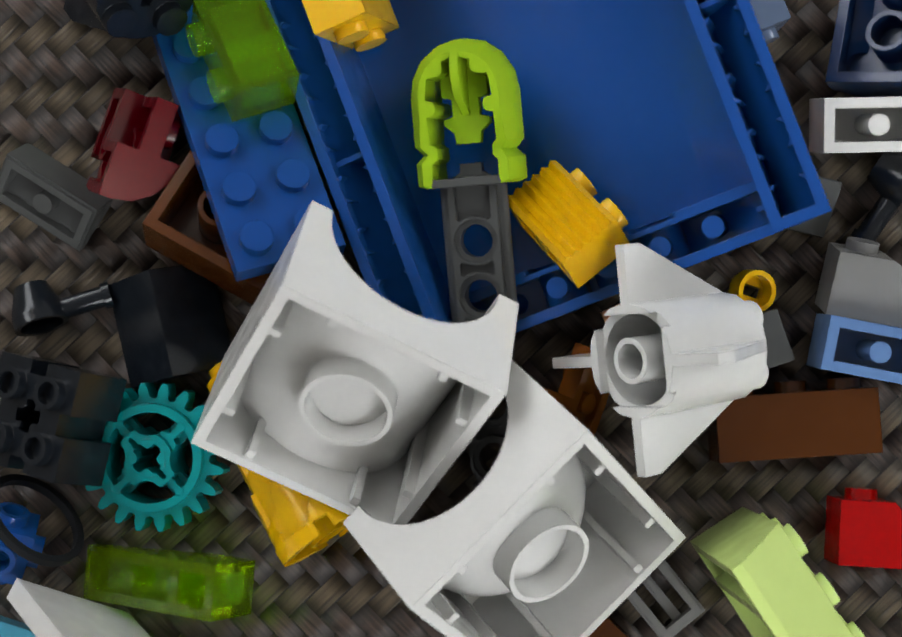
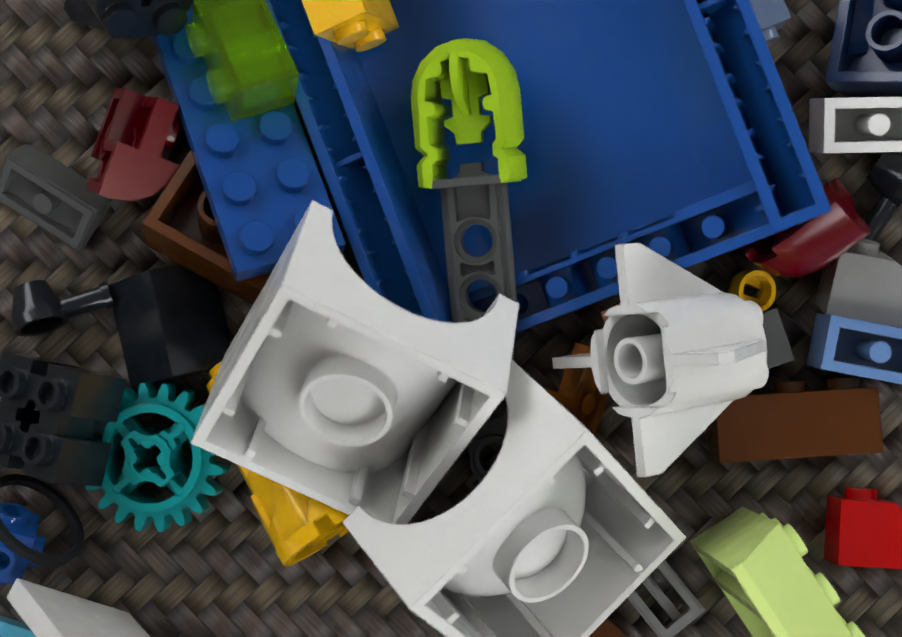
(170, 581): clear neon green slope -> none
(568, 221): yellow brick -> none
(814, 242): none -> dark red brick

